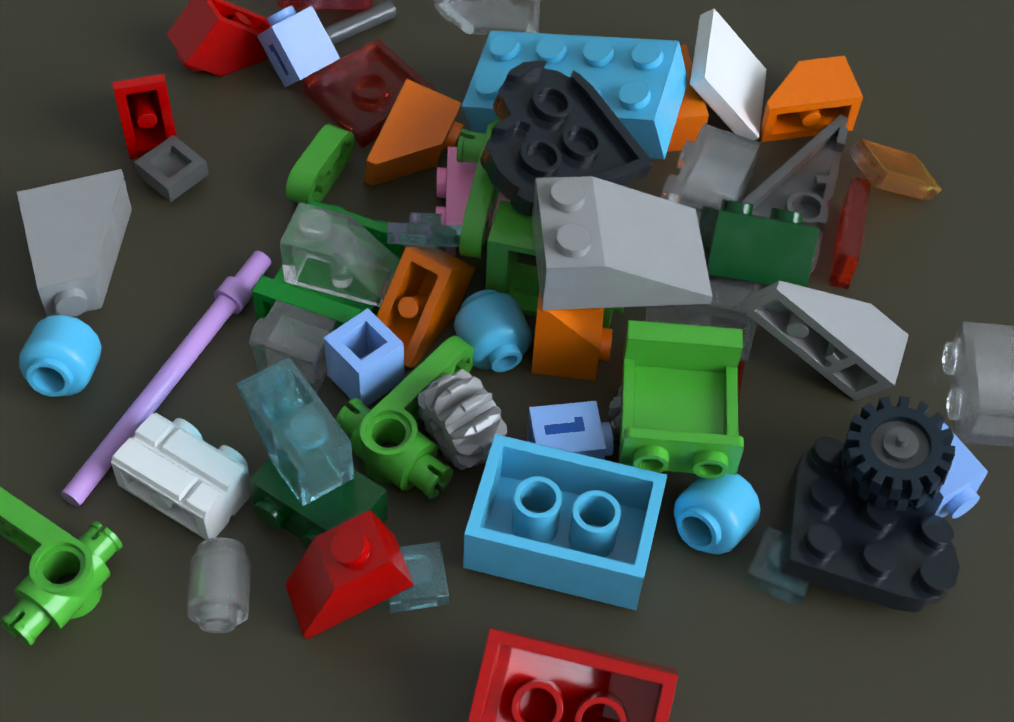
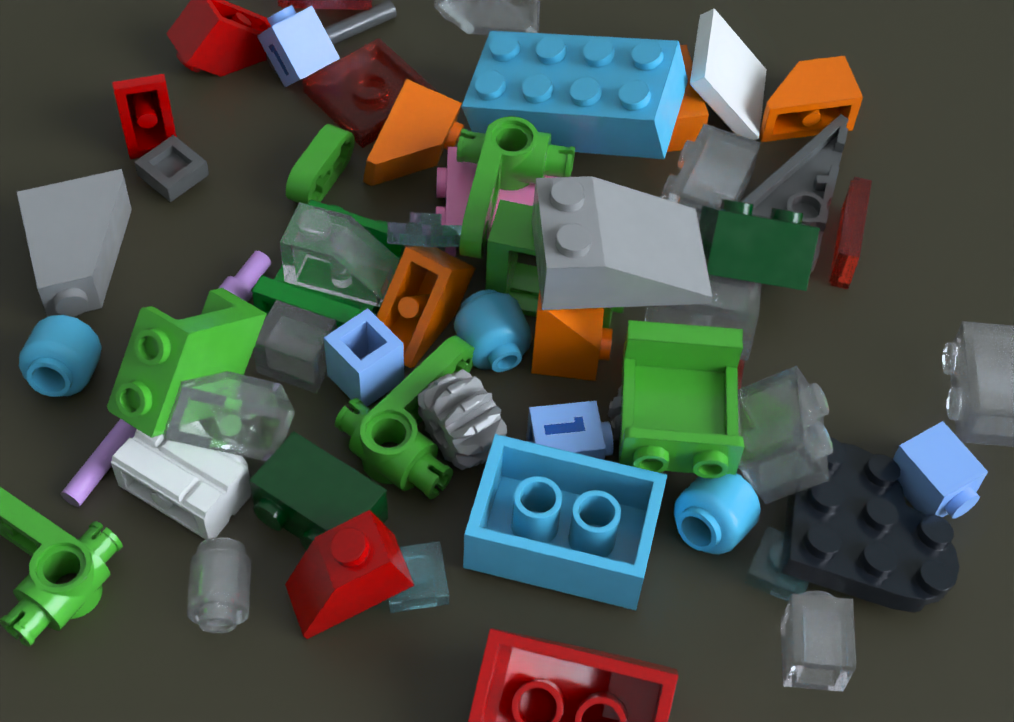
(175, 350): none -> bright green panel
(231, 415): none -> clear slope
(298, 431): clear light blue slope -> none
(556, 130): black plate -> none
(783, 434): none -> clear brick
(818, 641): none -> clear brick
(832, 333): light grey slope -> none
(894, 170): clear orange tile -> none
(897, 453): black wheel -> none

